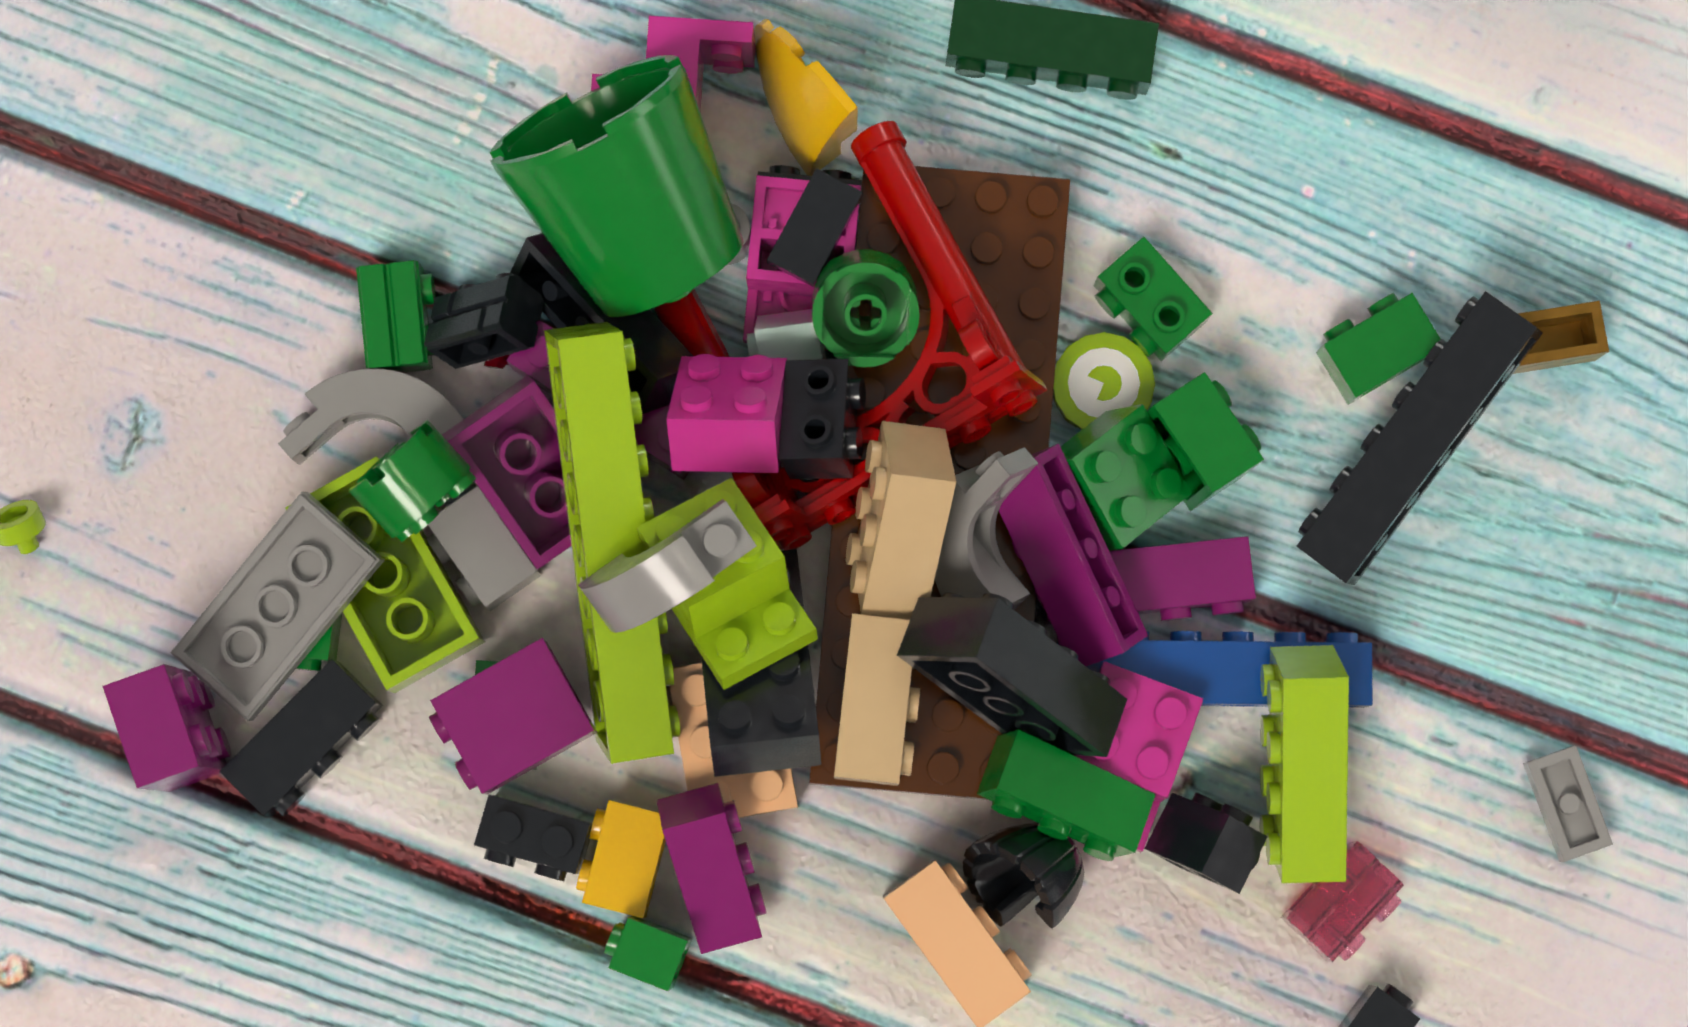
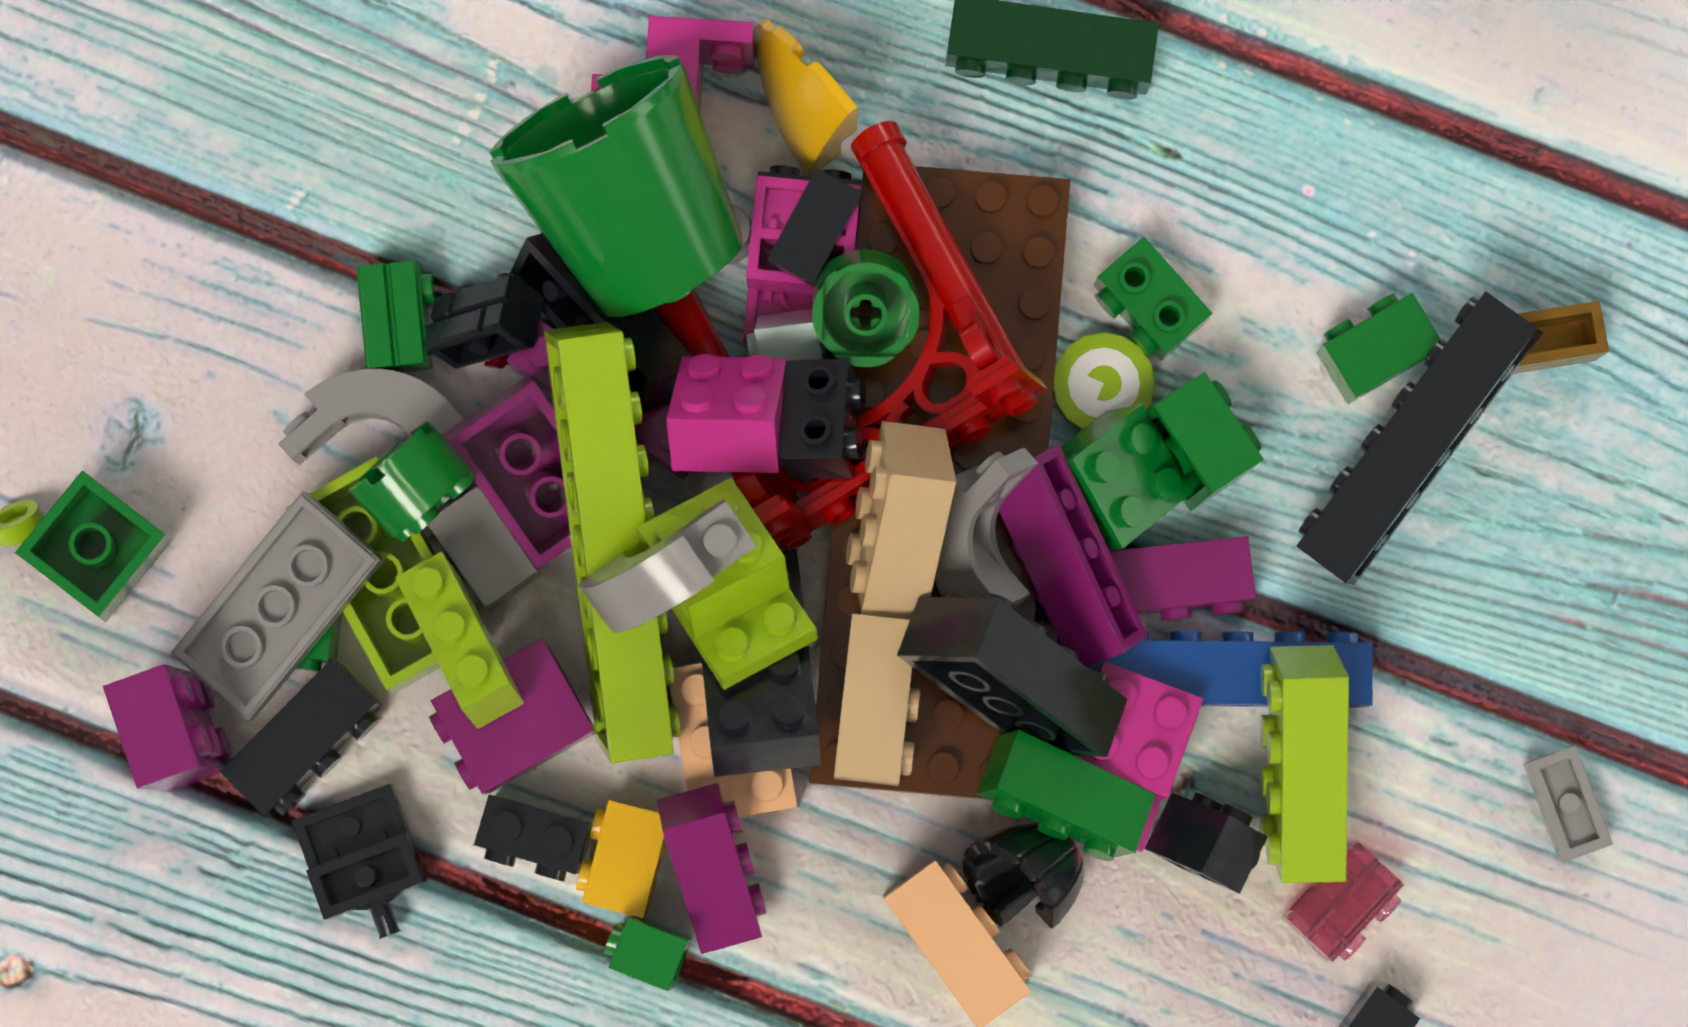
(93, 546): none -> green brick
(360, 856): none -> black plate
(459, 640): none -> lime brick

